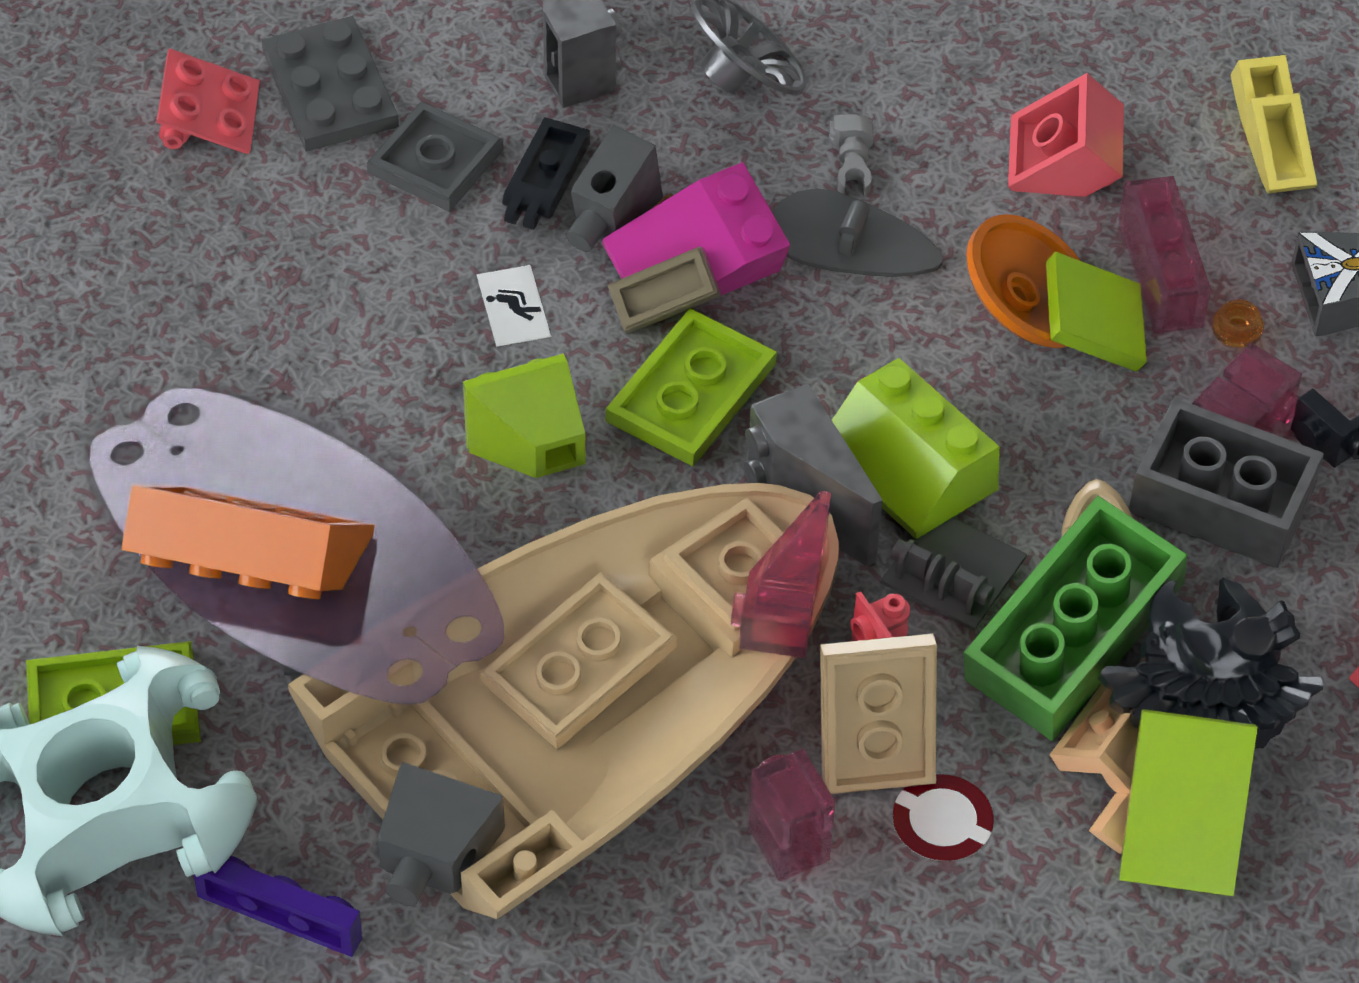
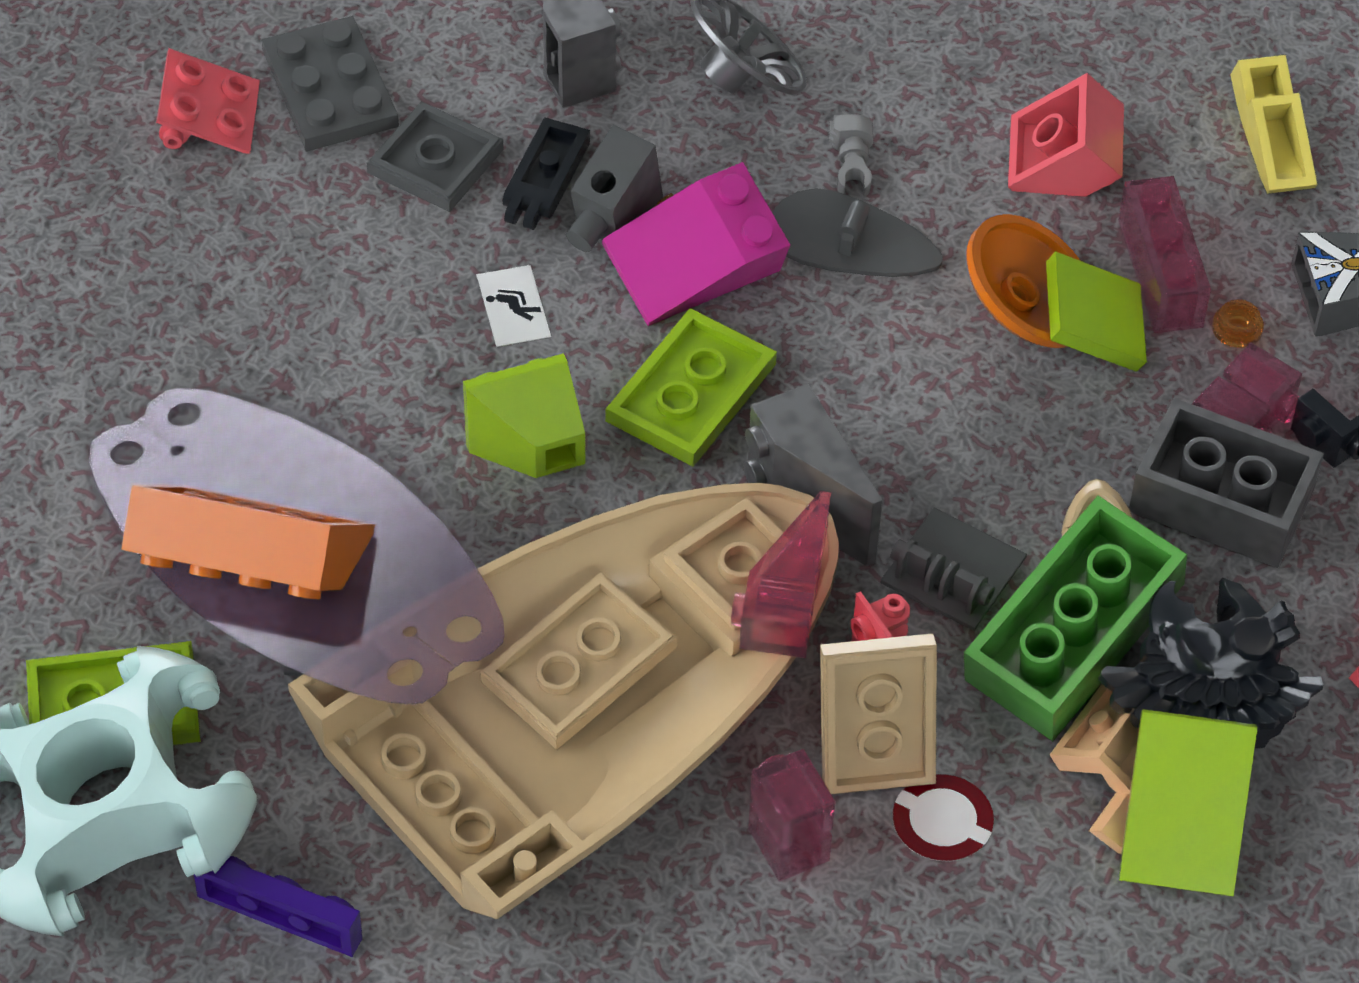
(435, 832): dark grey torso -> none
(664, 290): dark tan tile -> none
(916, 448): lime slope -> none

